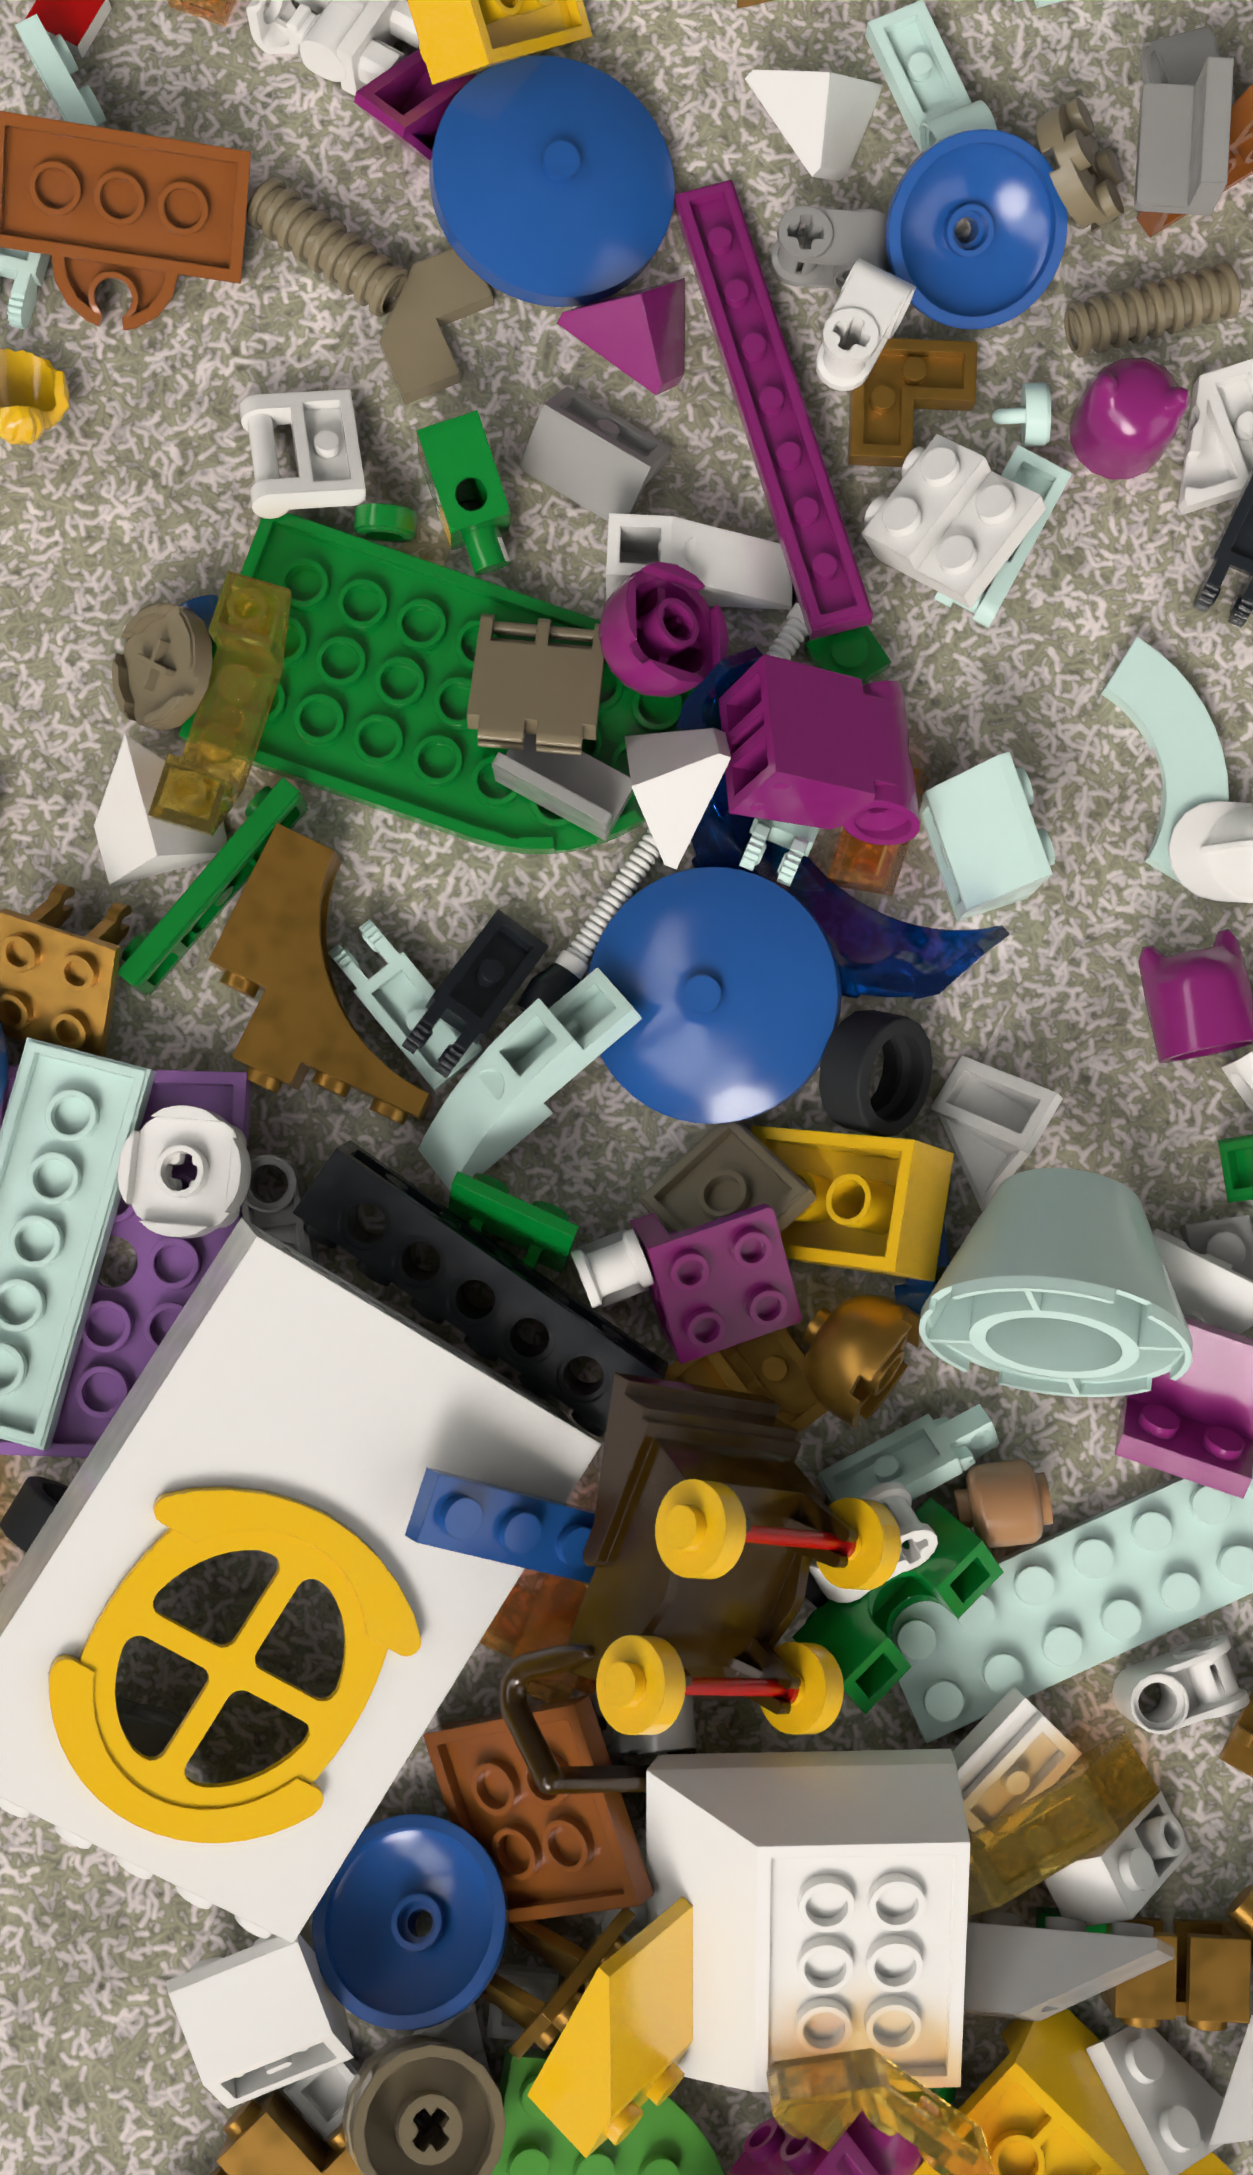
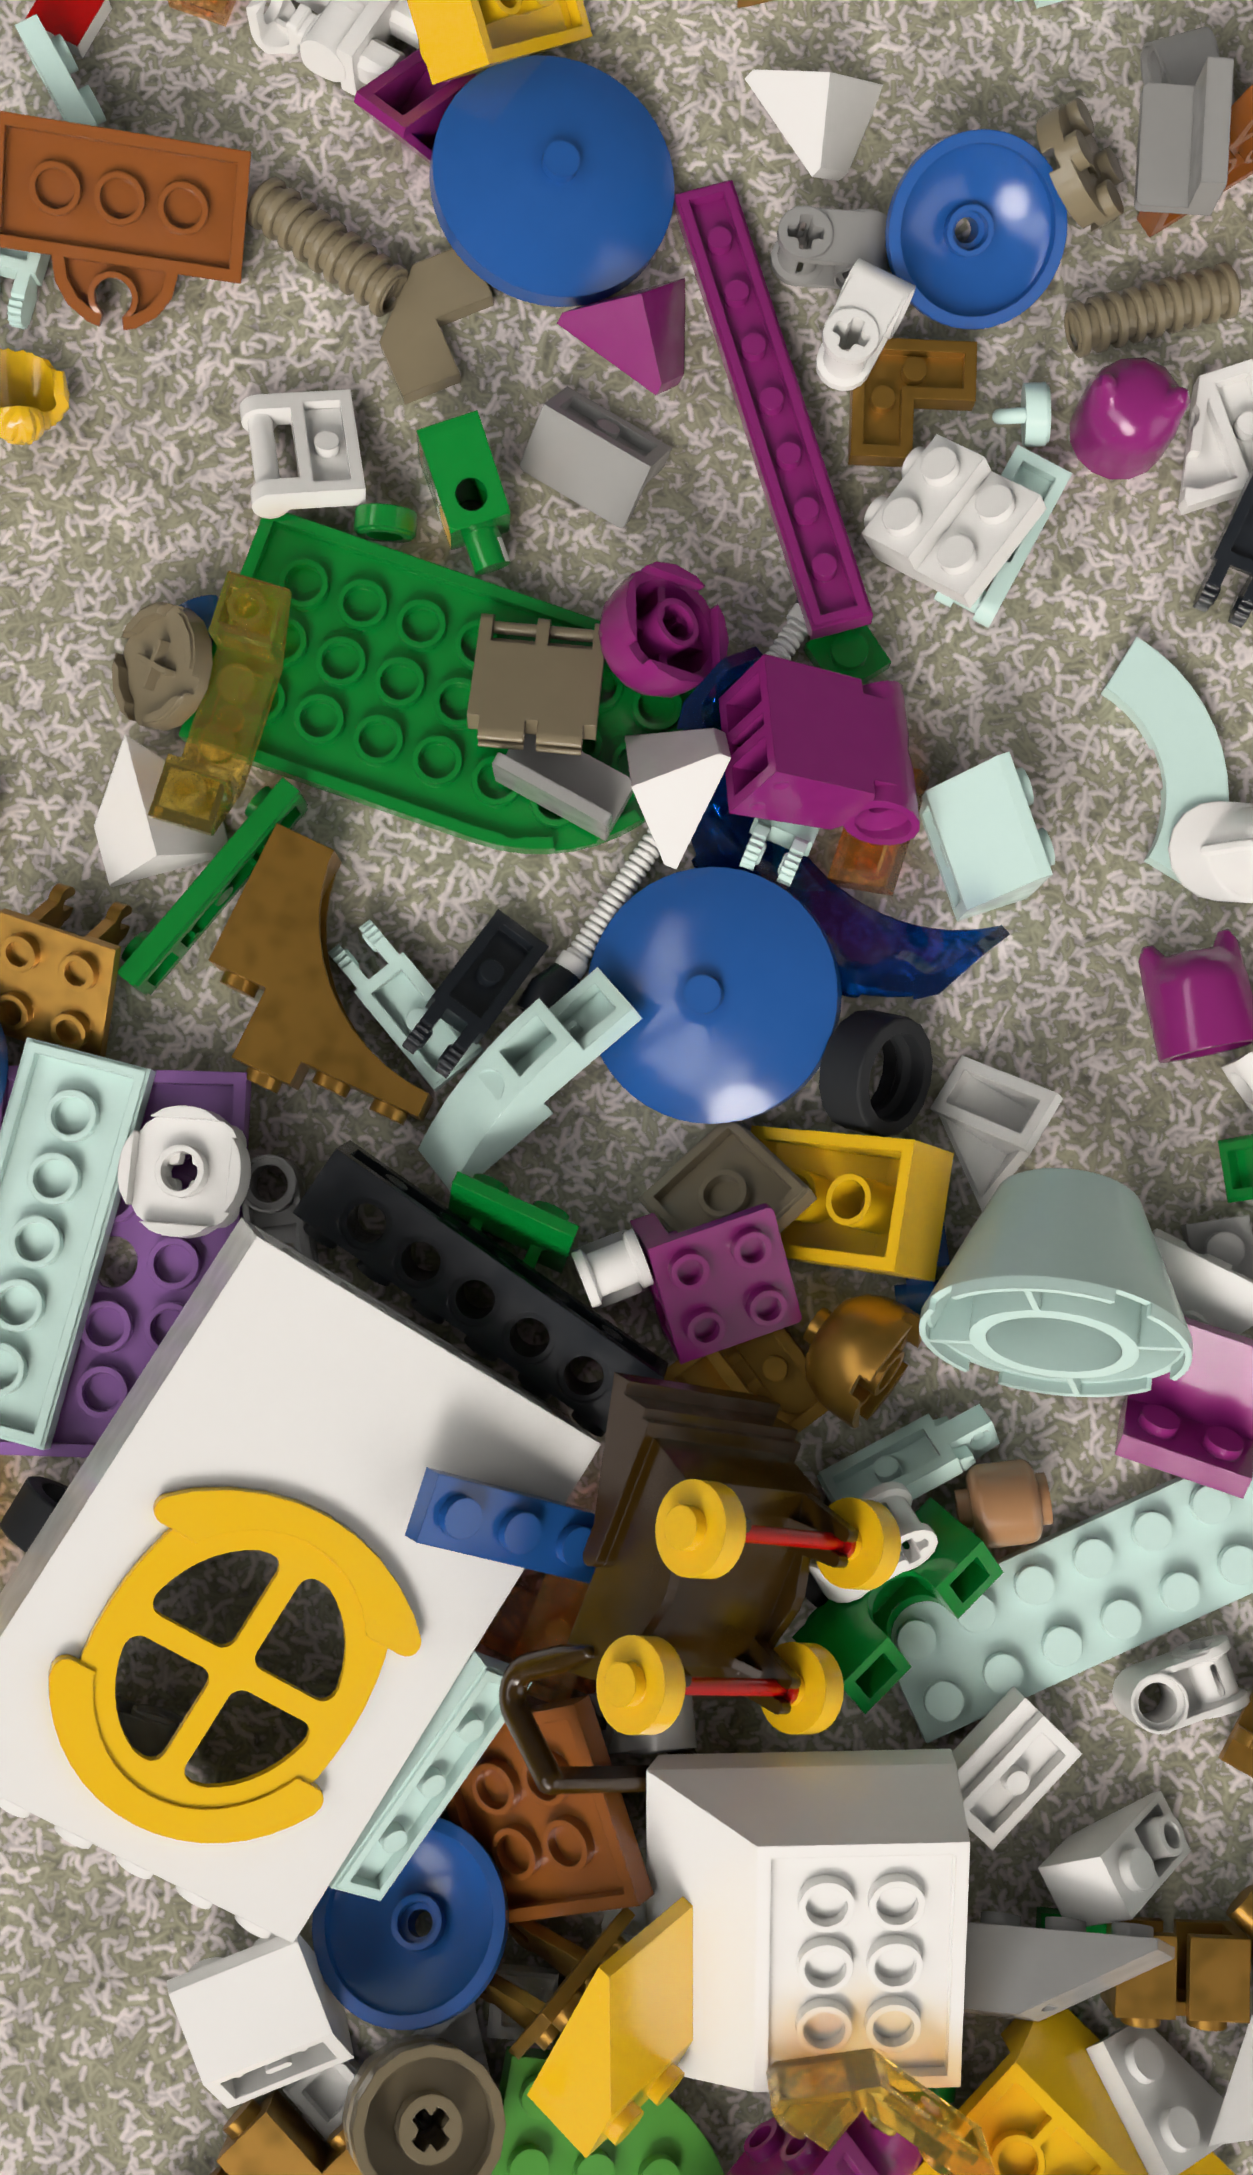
(427, 1780): none -> light aqua tile
(731, 565): white slope -> none
(923, 76): light aqua plate -> none
(1059, 1824): clear yellow slope -> none

